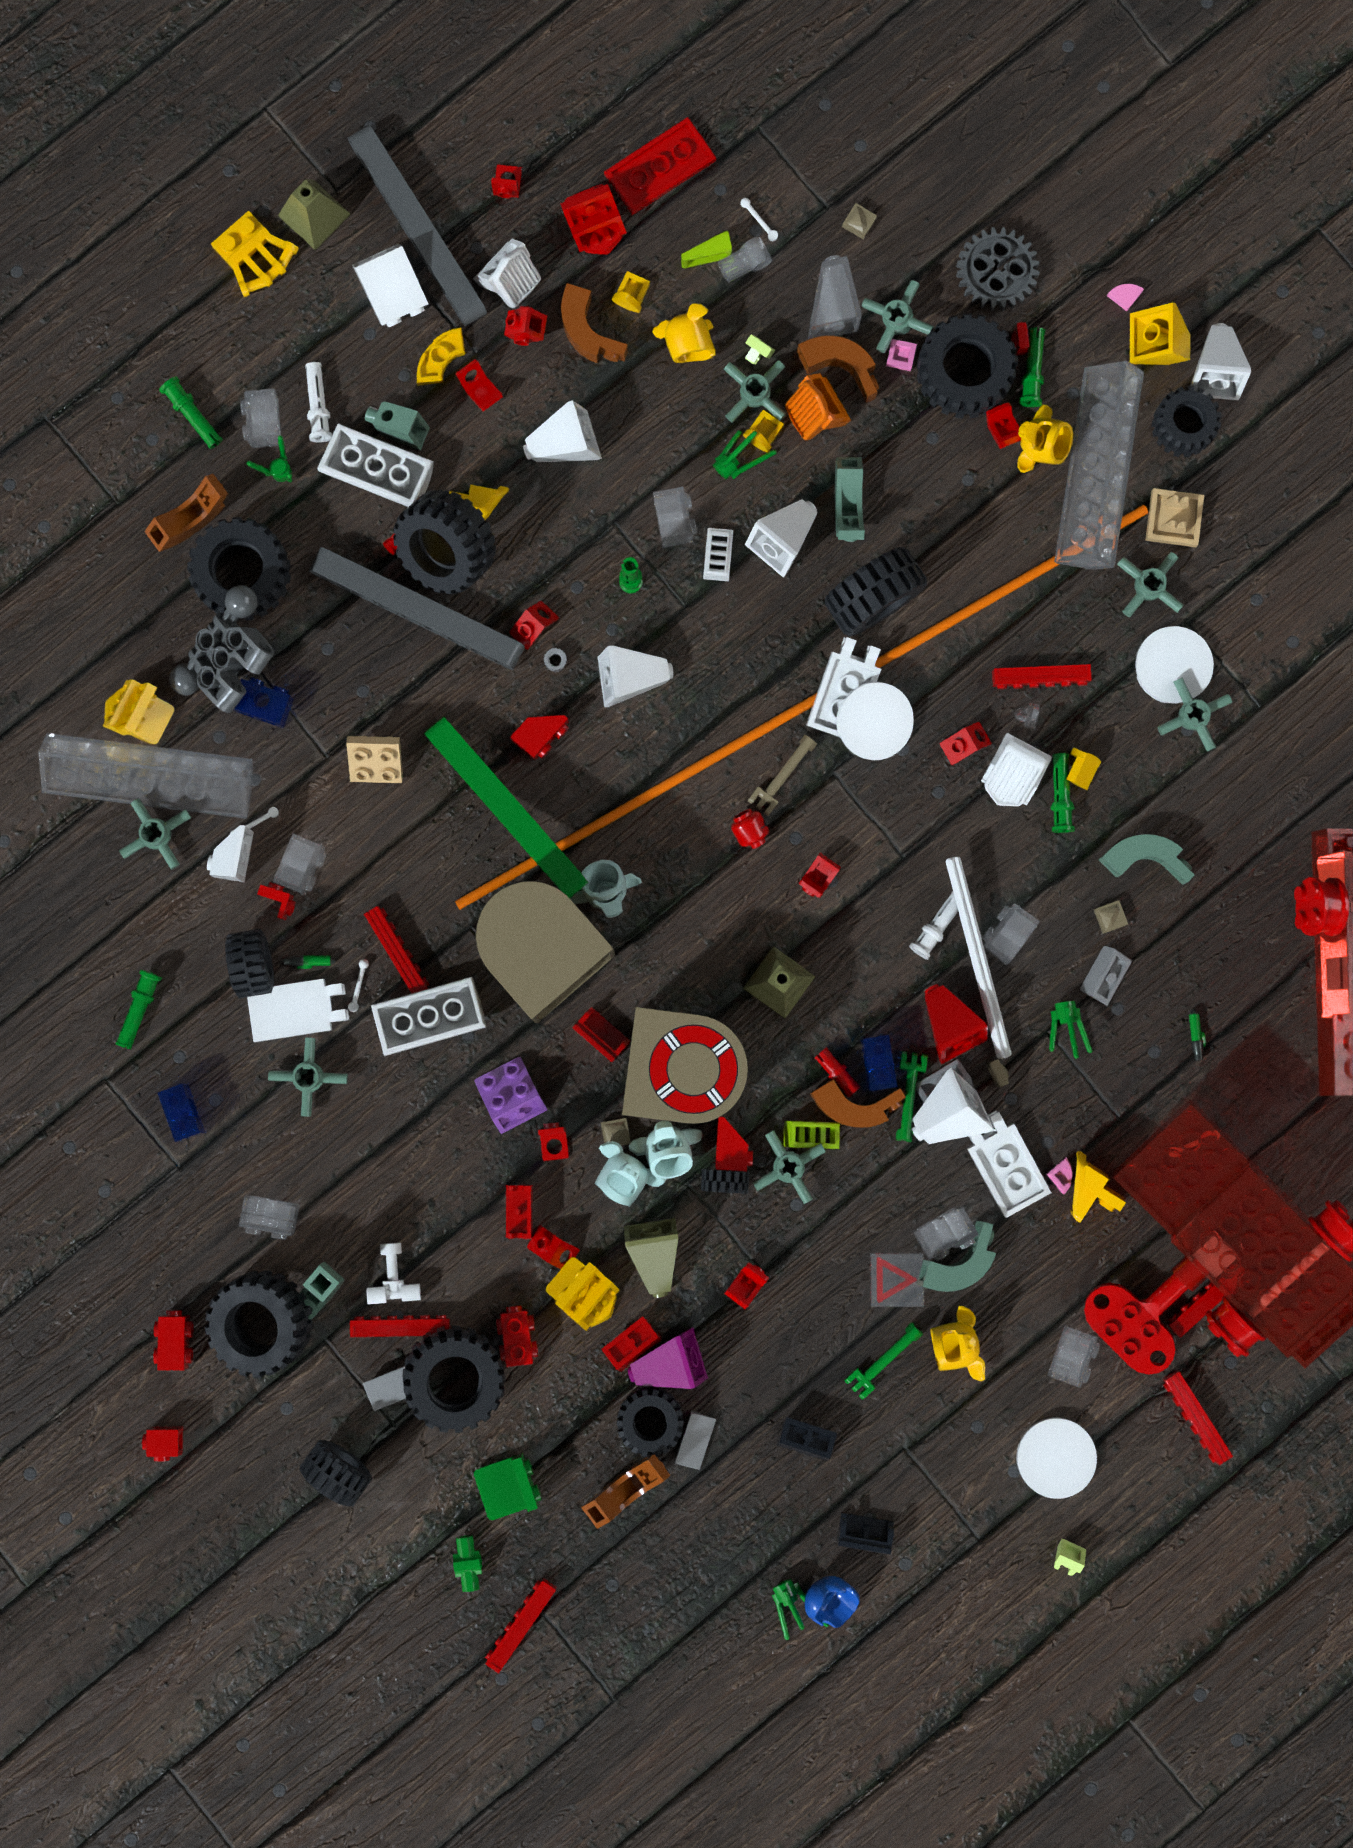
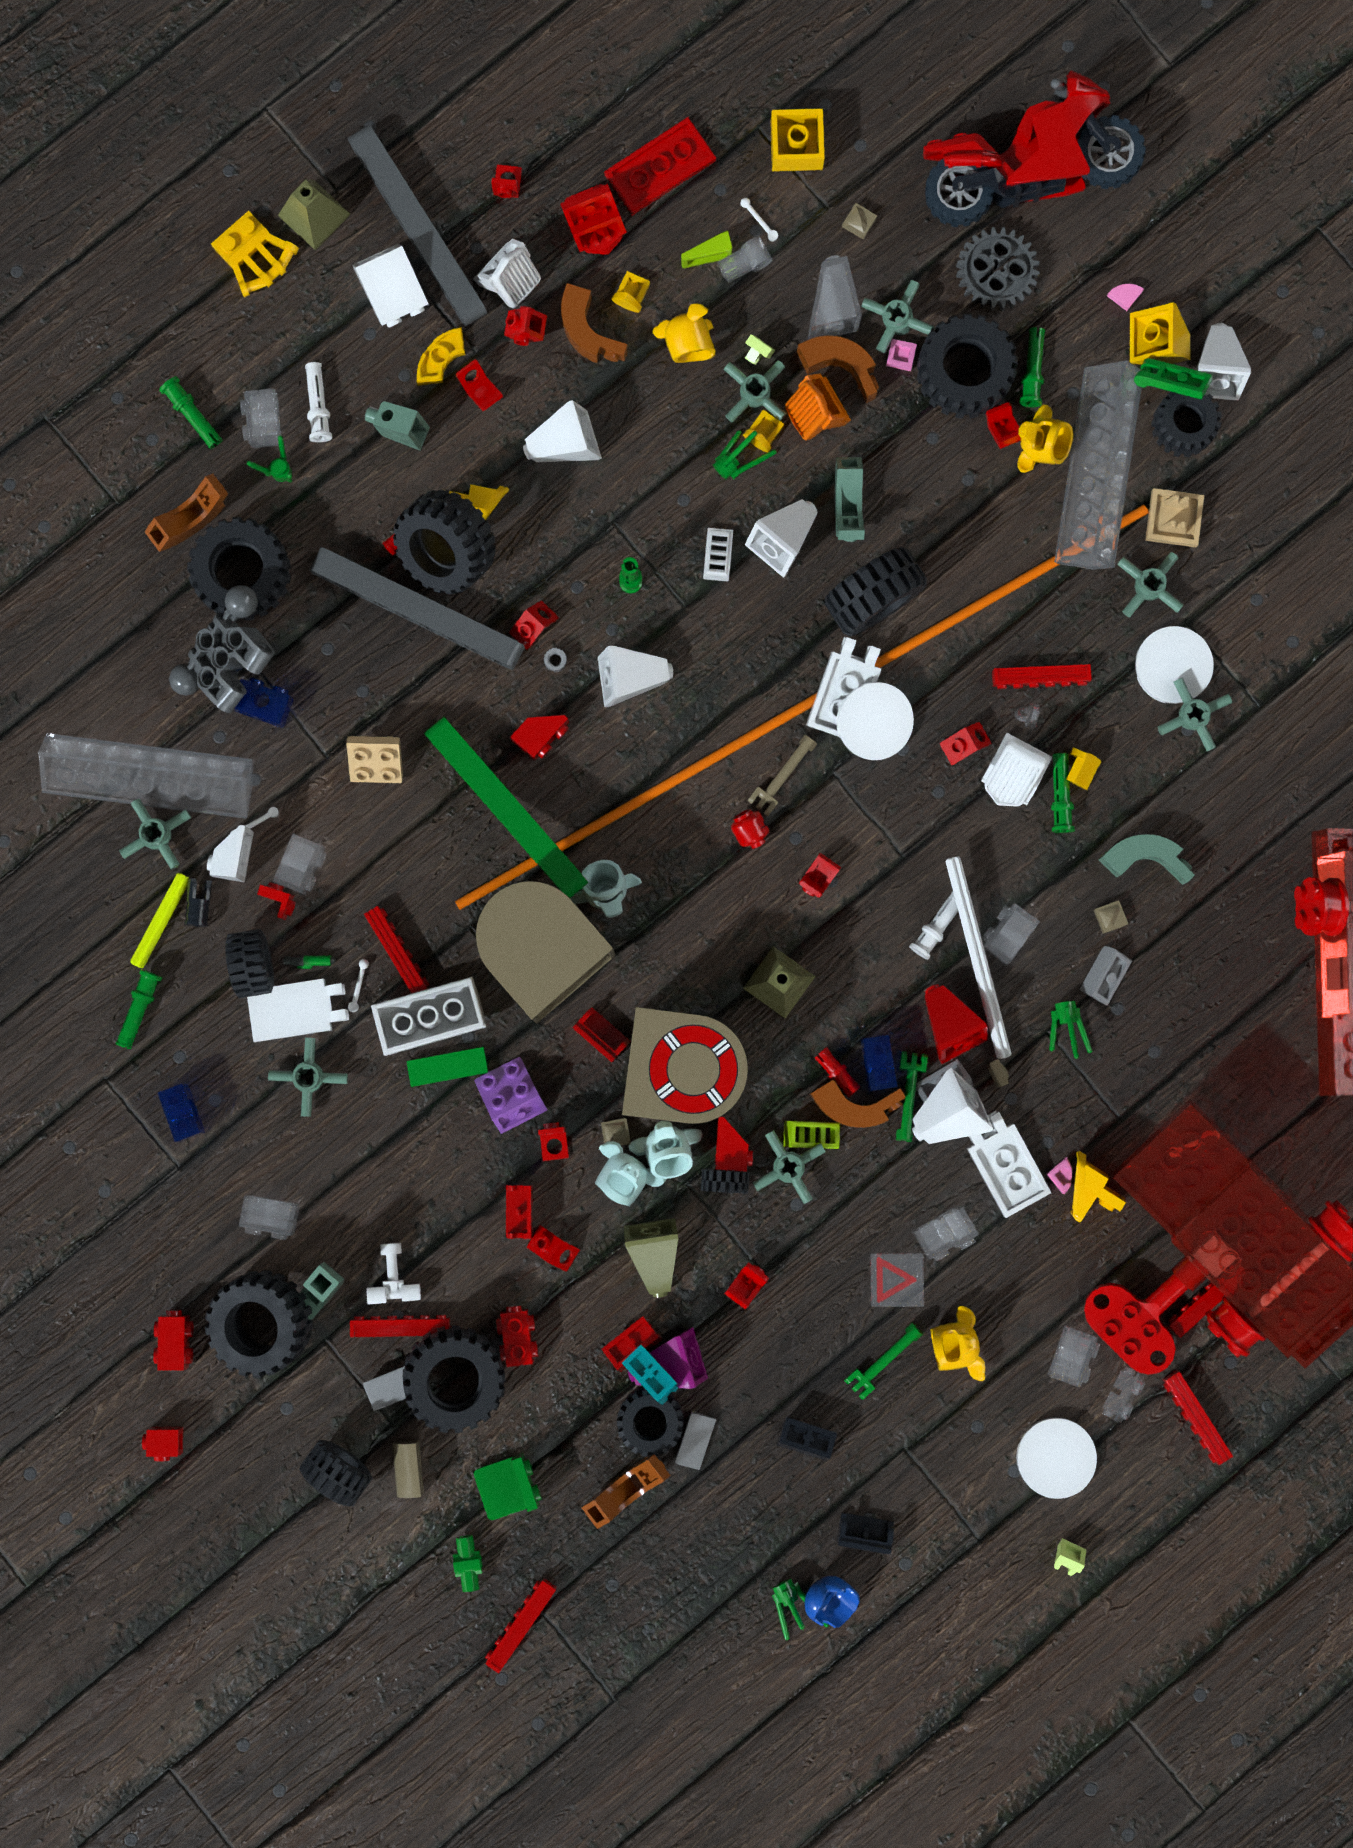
(137, 712): yellow piece -> none
(160, 920): none -> neon yellow axle
(197, 909): none -> black hinge
(376, 466): white brick -> none
(408, 1469): none -> dark tan brick
(447, 1067): none -> green tile
(583, 1293): yellow piece -> none
(650, 1374): none -> teal hinge
(673, 517): clear brick -> none
(797, 139): none -> yellow brick
(965, 1271): sand green arch -> none
(1020, 338): red tile -> none
(1043, 160): none -> piece
(1121, 1404): none -> clear hinge
(1173, 378): none -> green plate
(1198, 1037): piece -> none

